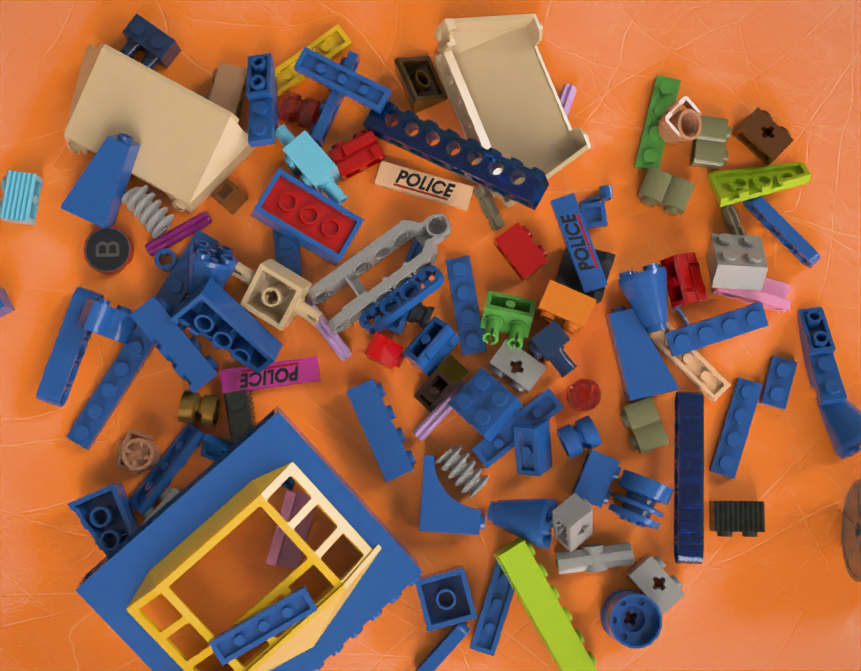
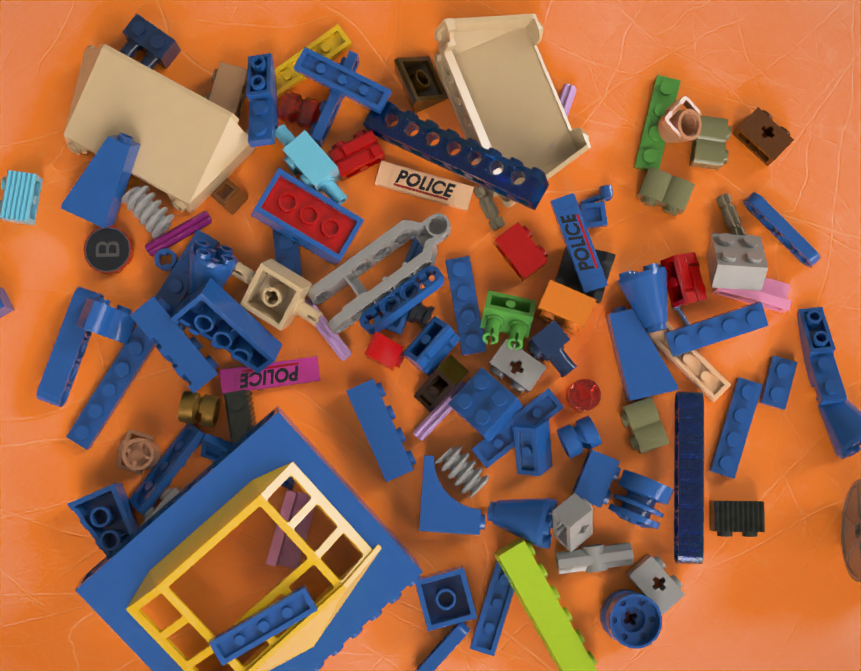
(752, 182): lime wing -> none

